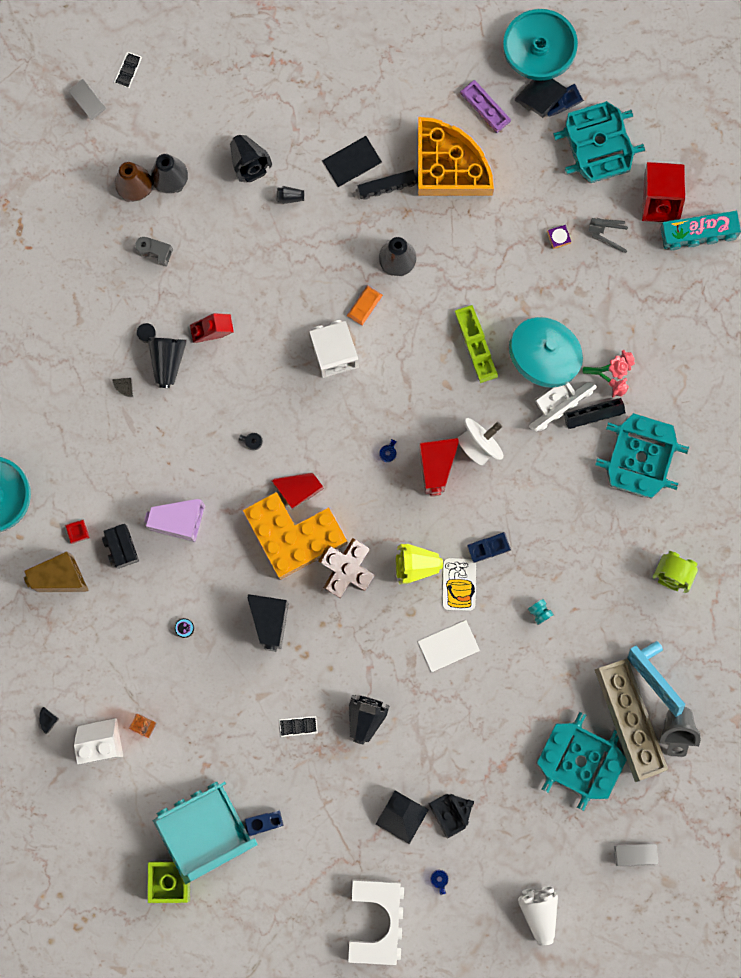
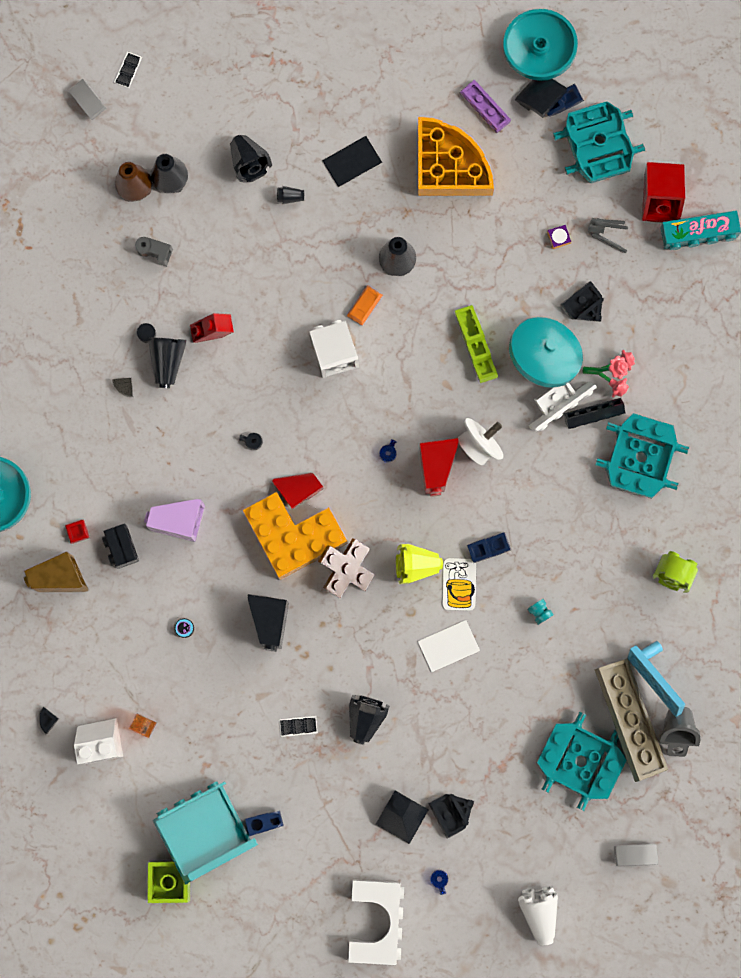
(387, 184): black piece -> none
(585, 304): none -> black slope

